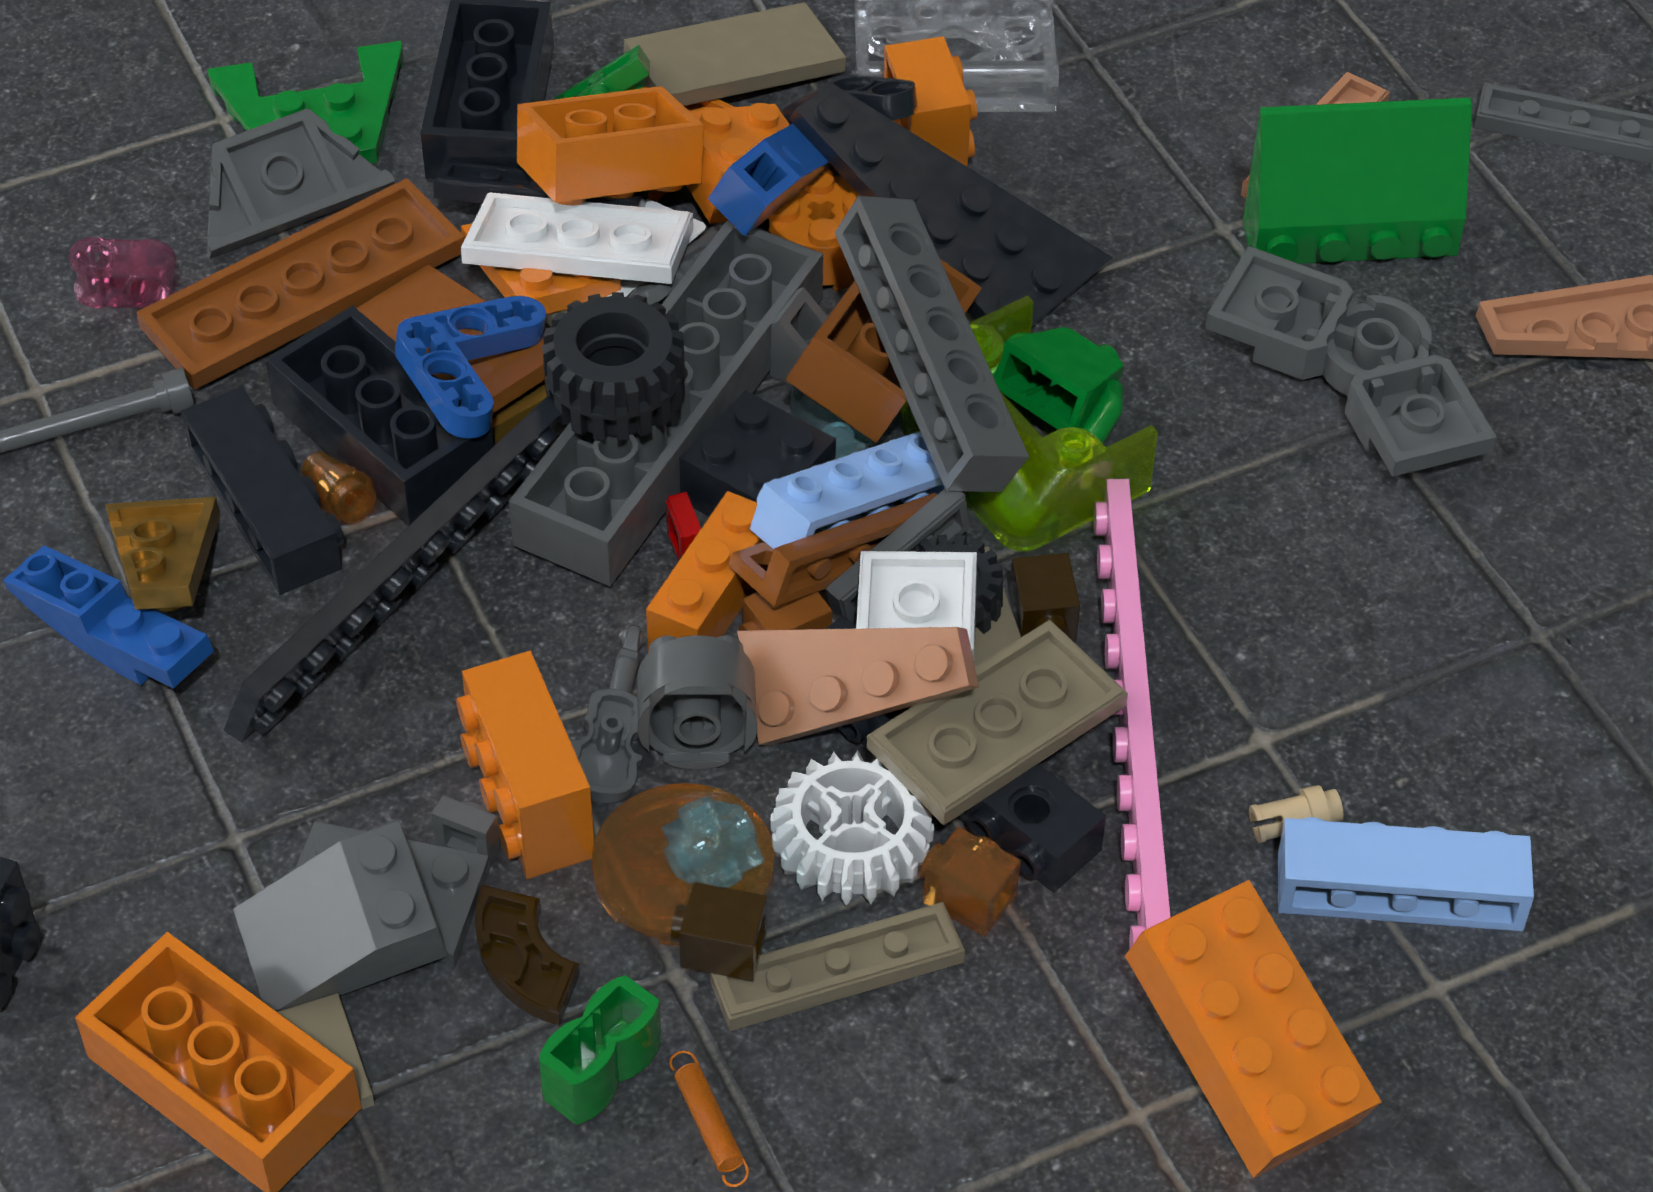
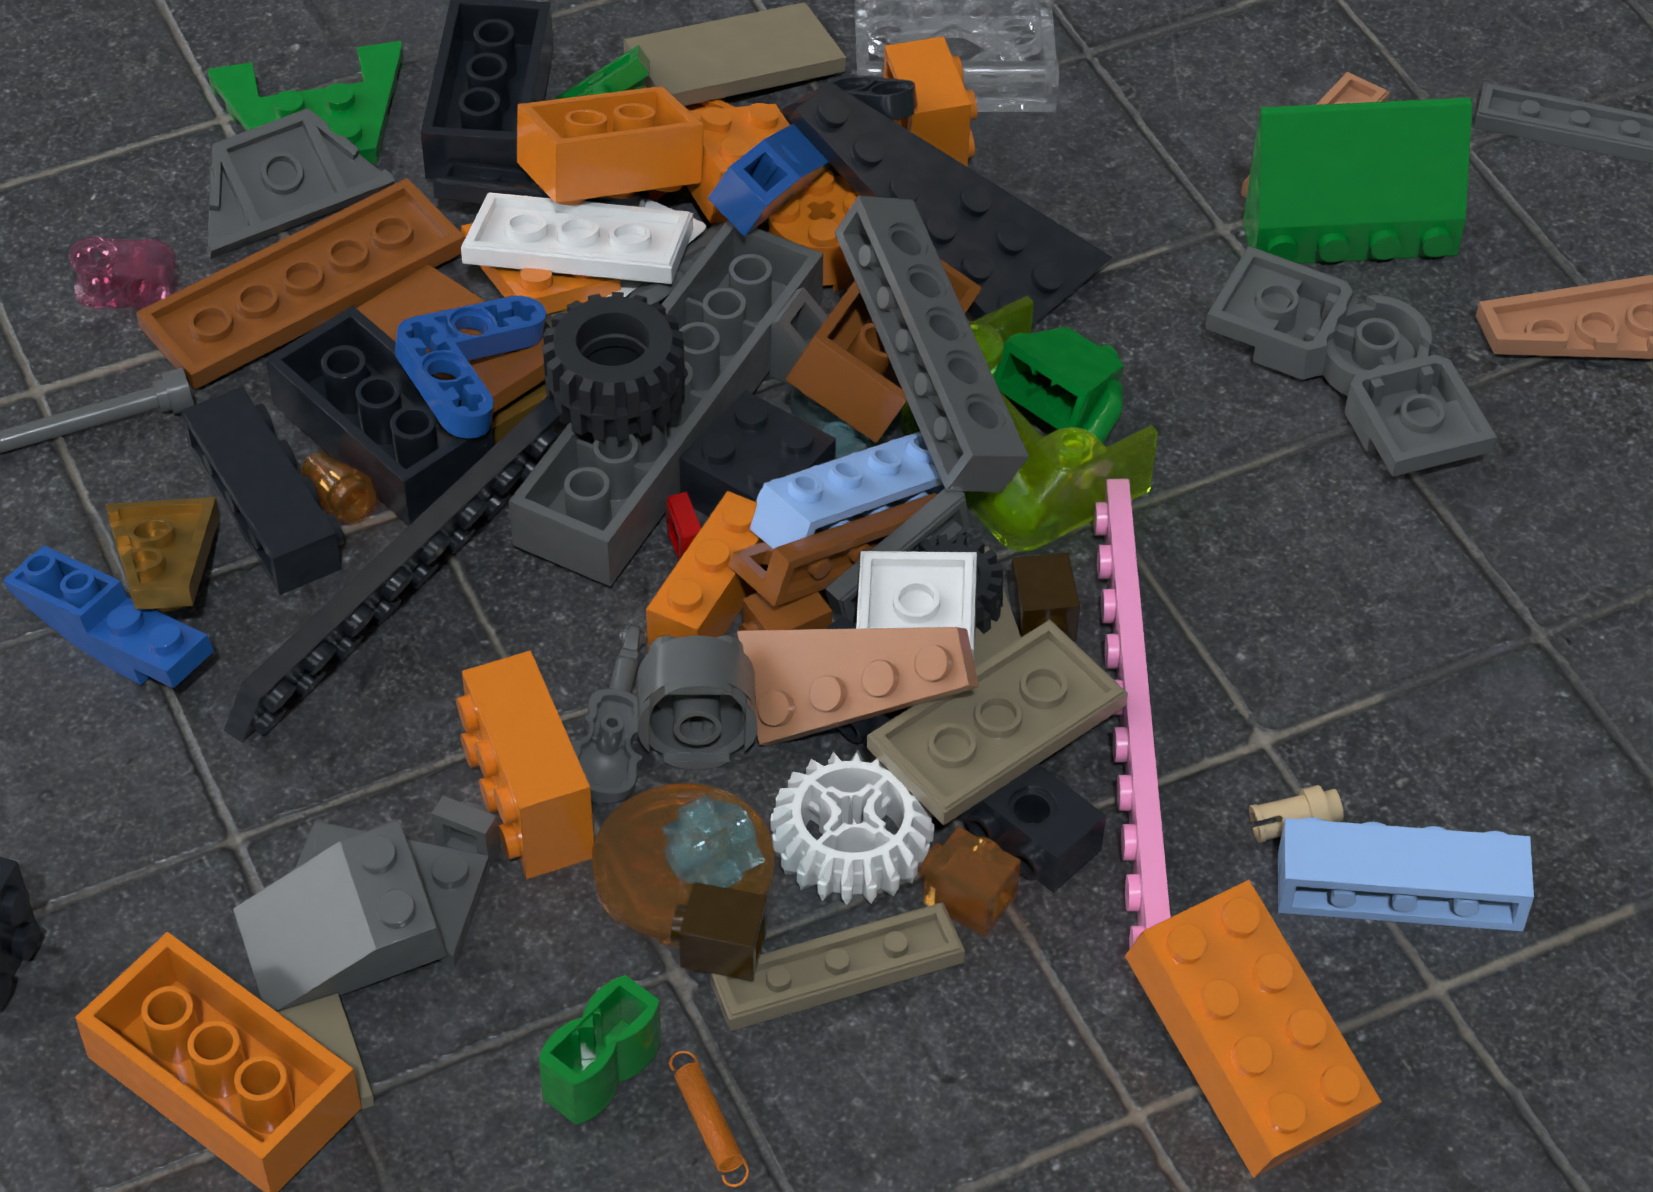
(519, 957): dark brown tile -> none

